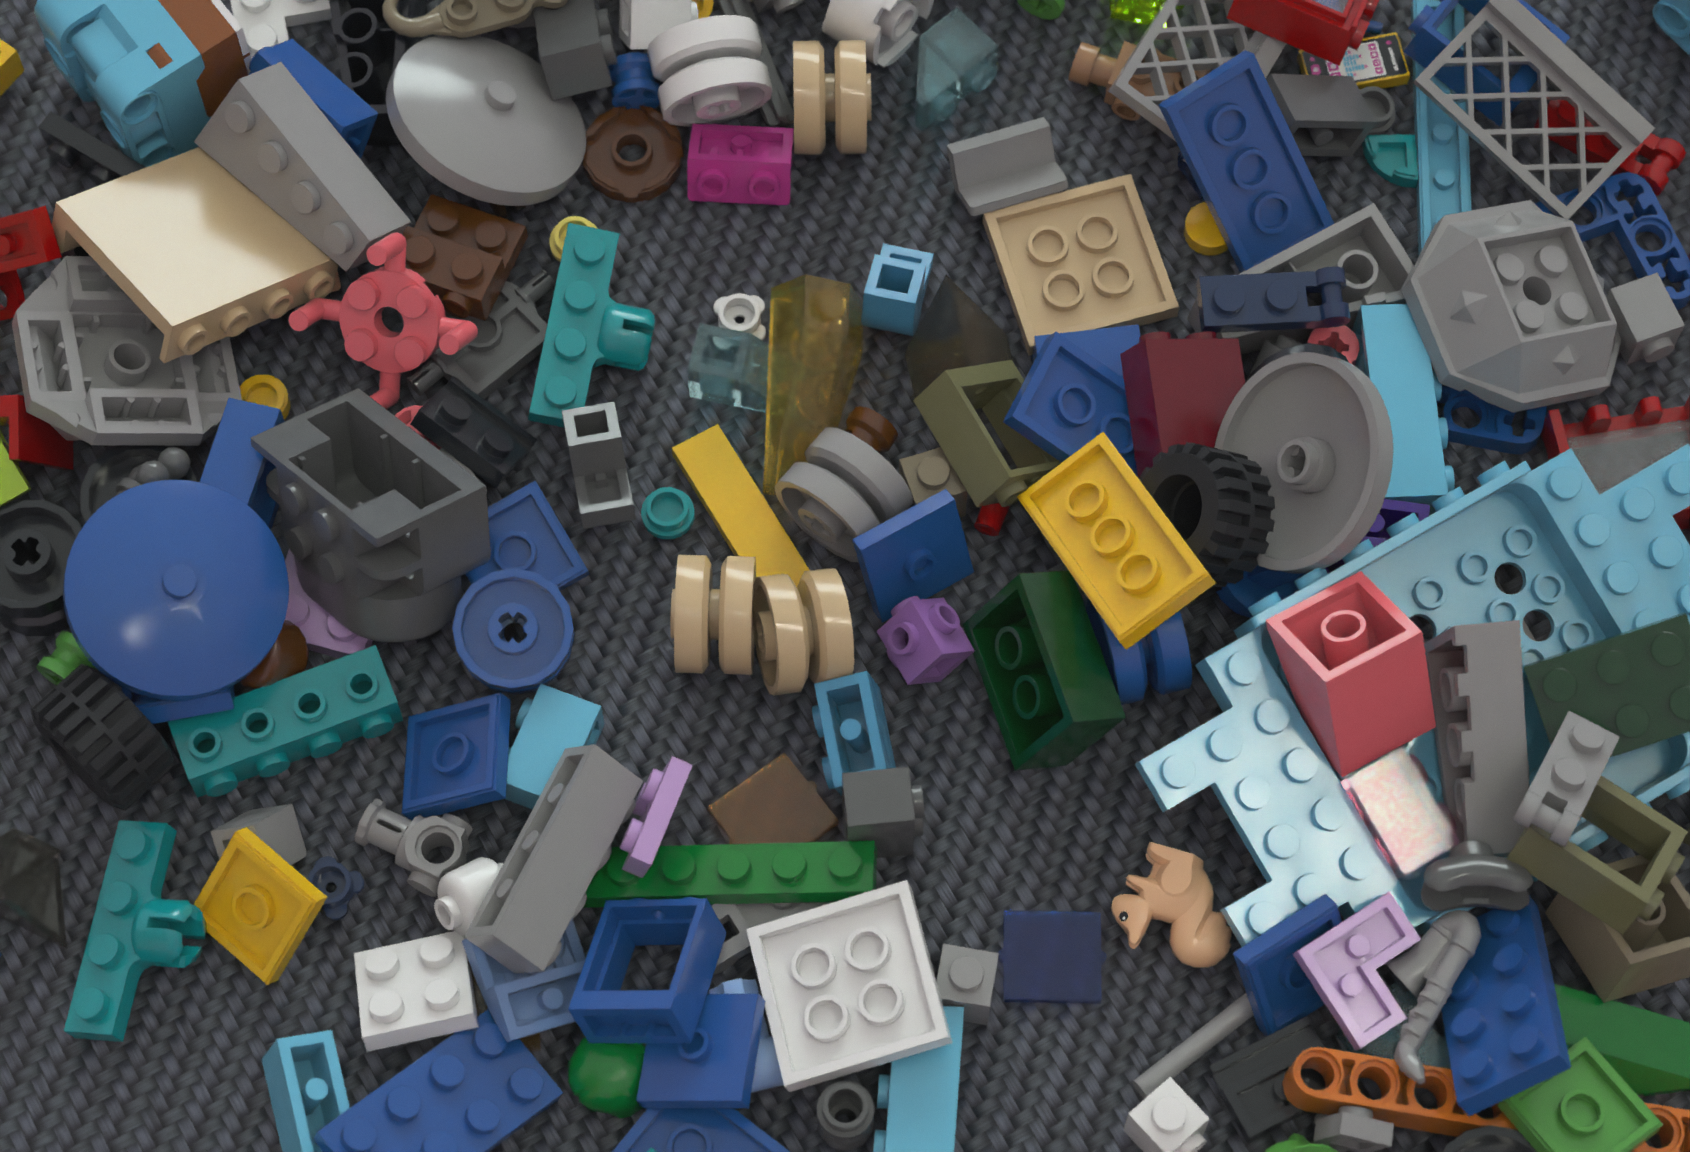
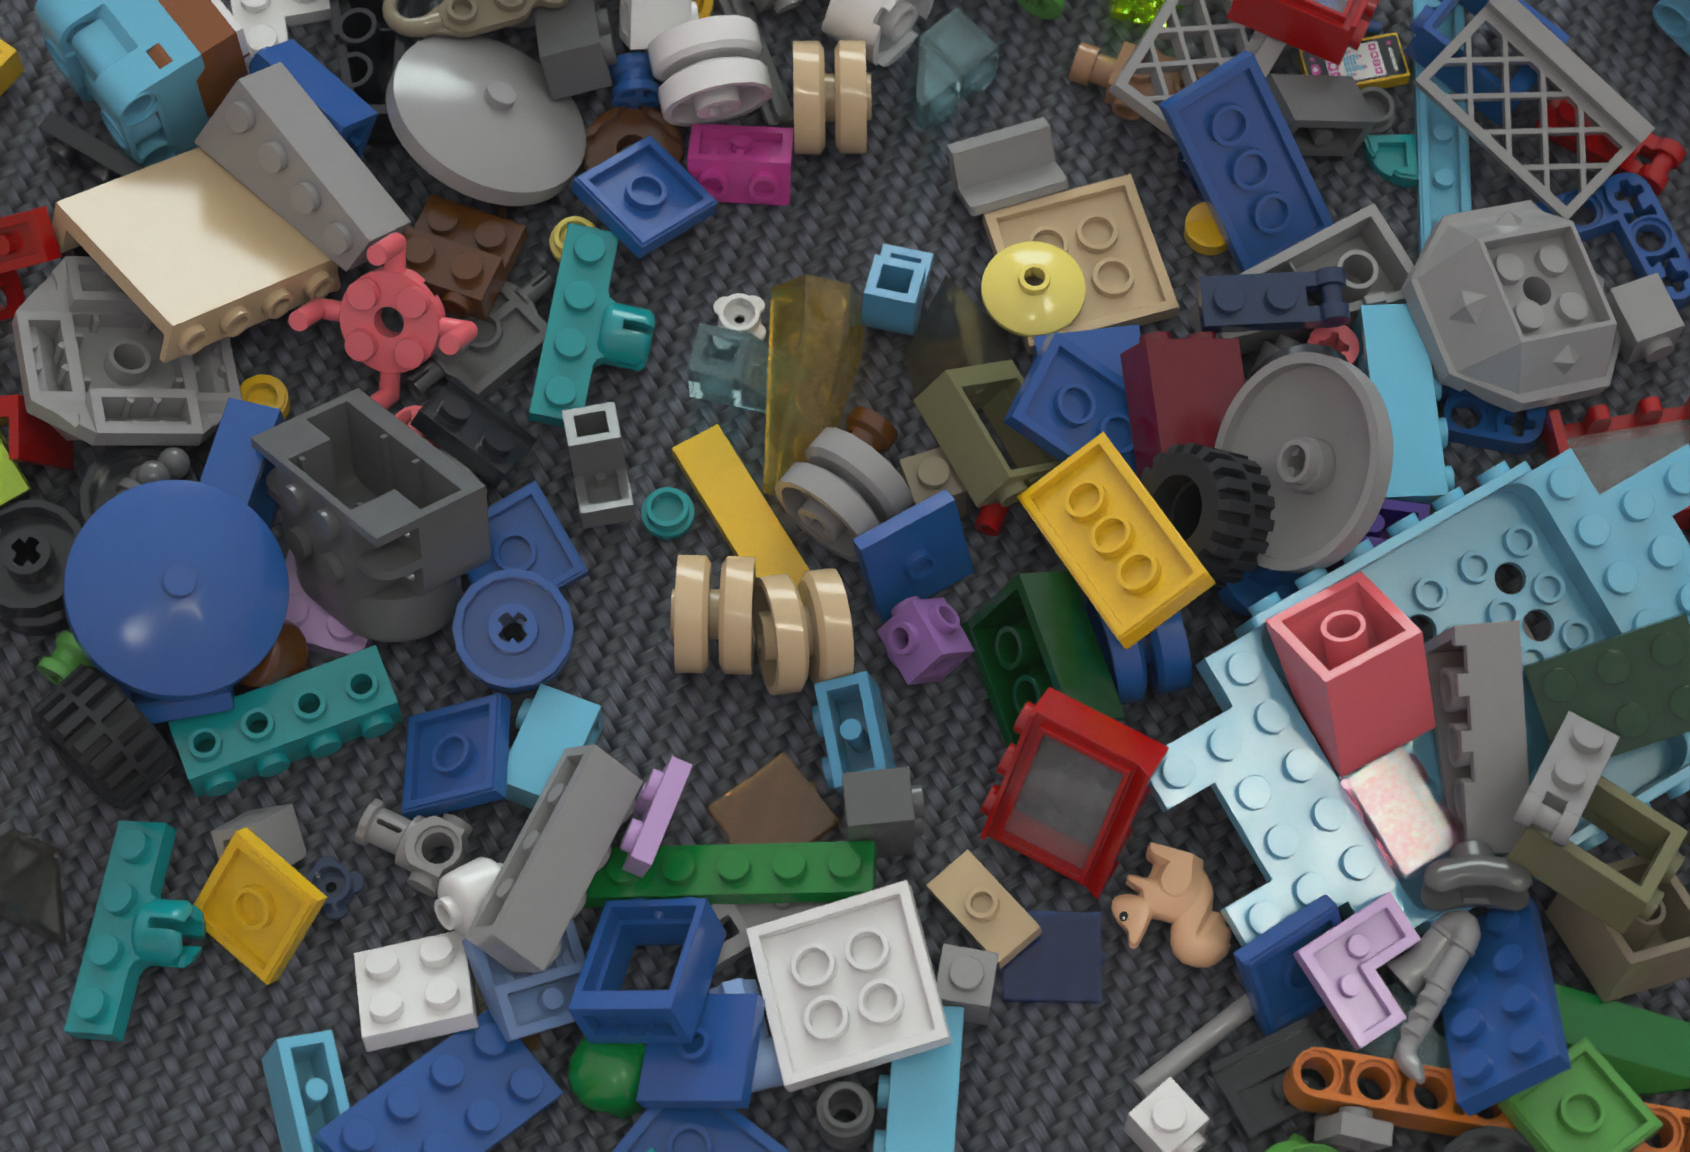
(644, 196): none -> blue plate
(984, 908): none -> tan plate
(1029, 308): none -> light yellow dish
(1071, 788): none -> red window

